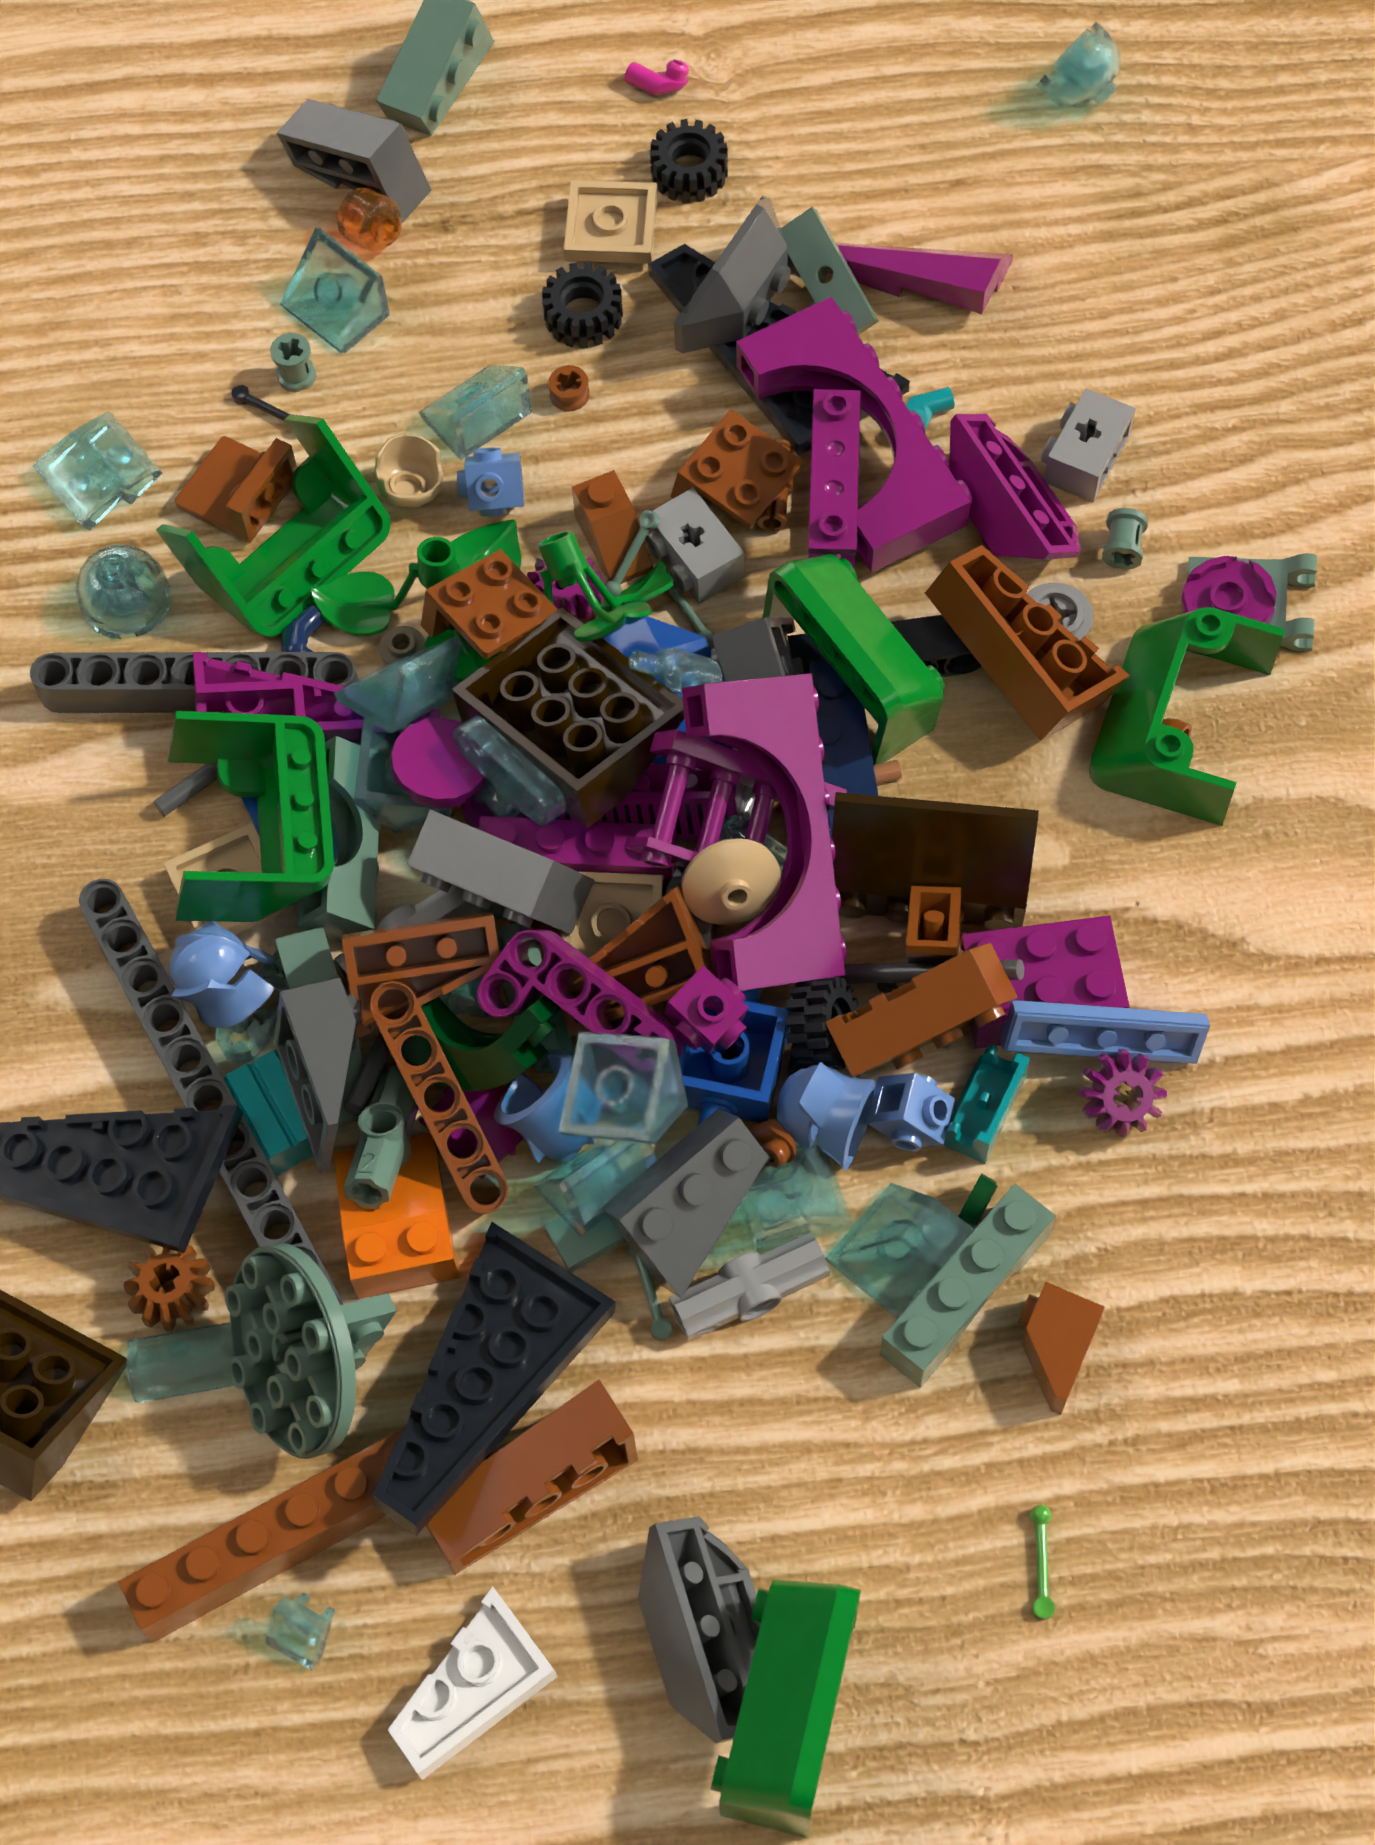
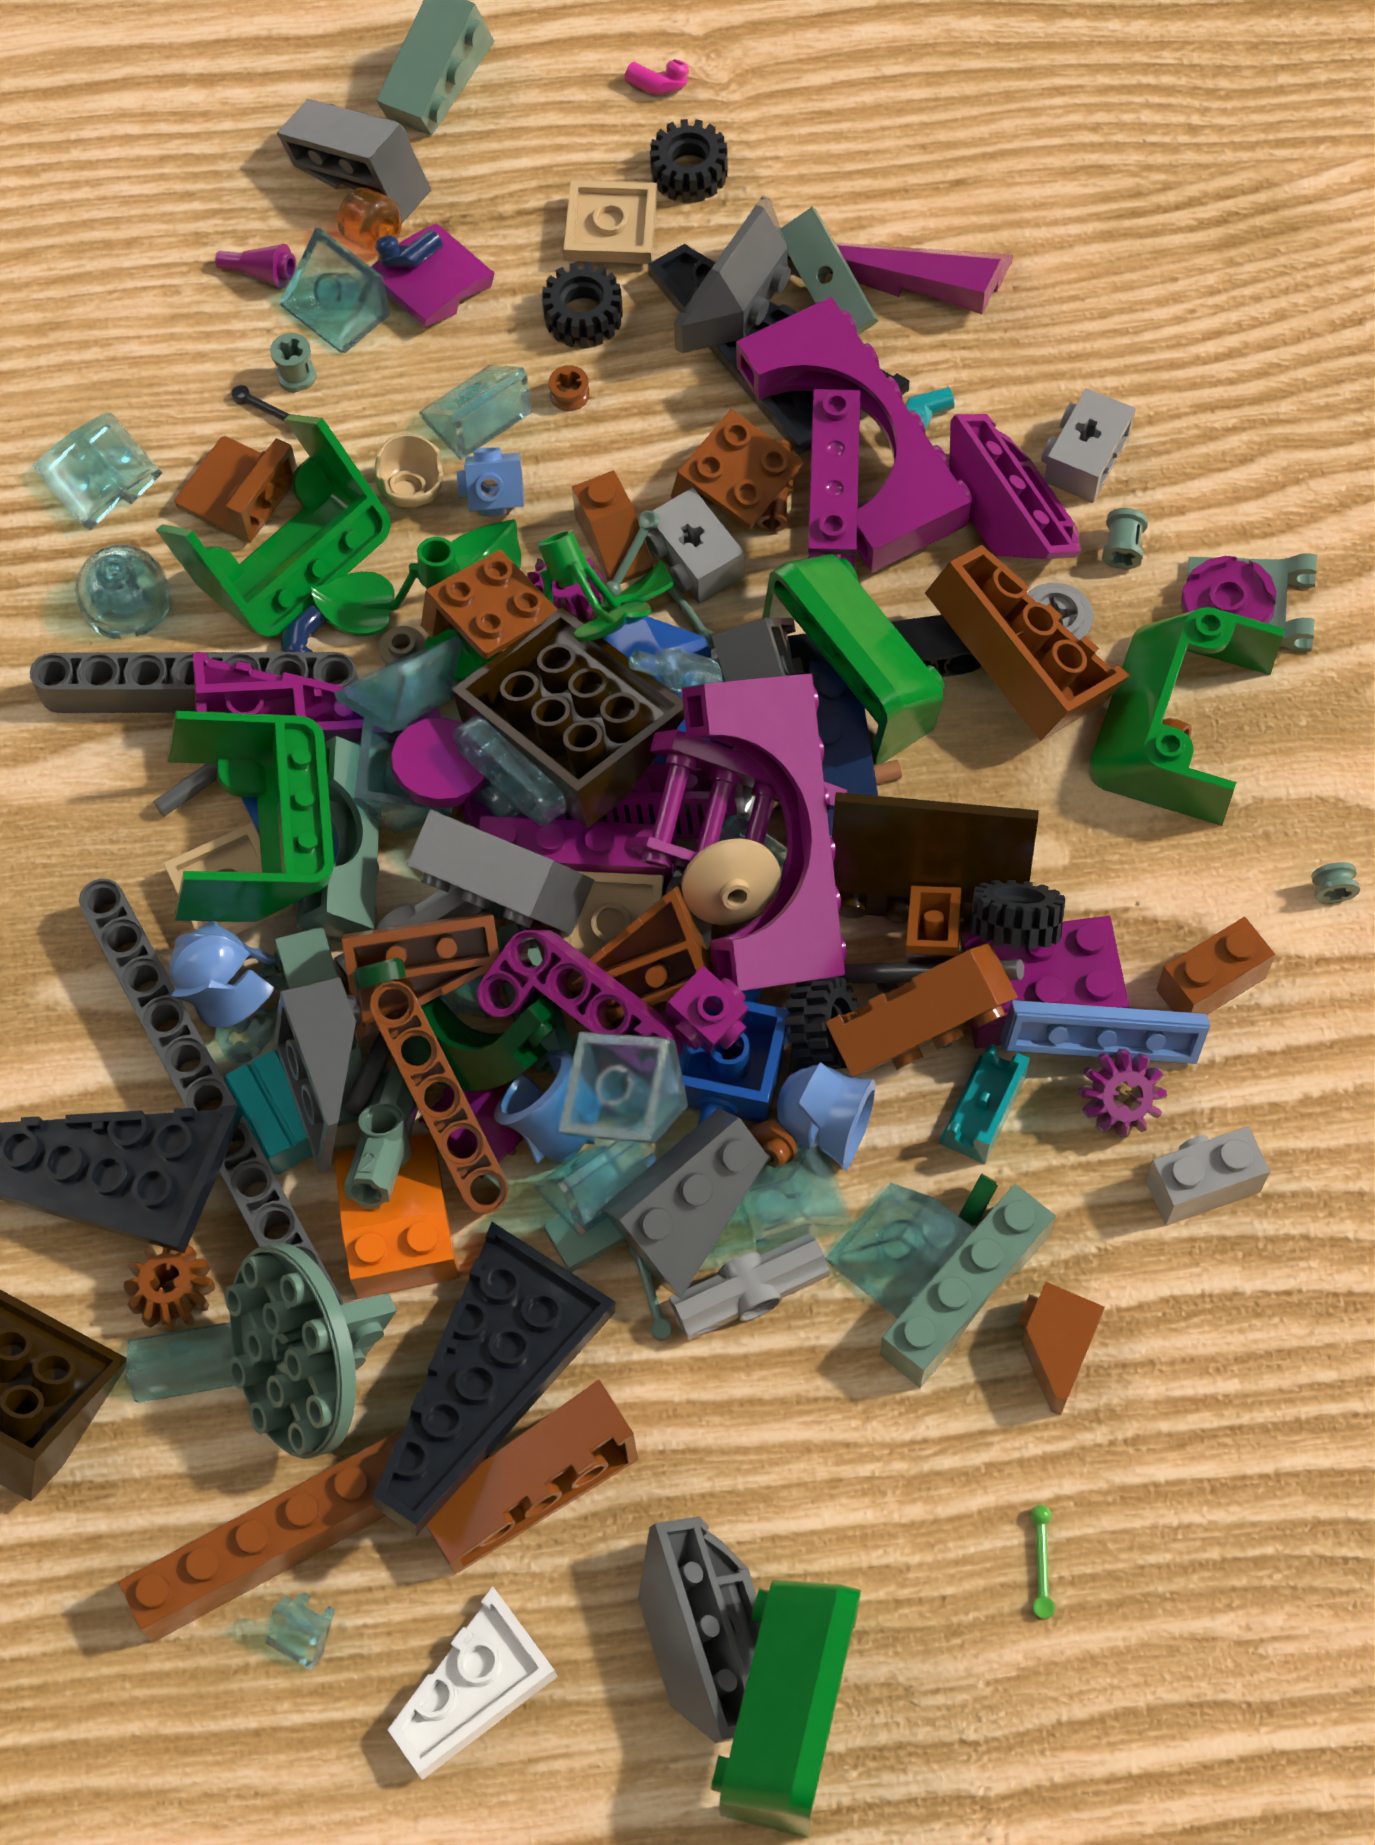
(269, 264): none -> magenta cone
(379, 973): none -> dark green tile
(407, 256): none -> dark blue arm
(439, 283): none -> magenta slope
(910, 1111): medium blue brick -> none
(1017, 914): none -> black tyre
(1084, 71): clear light blue cylinder -> none
(1207, 1174): none -> light grey brick
(1216, 970): none -> dark orange brick
(1335, 882): none -> sand green bush

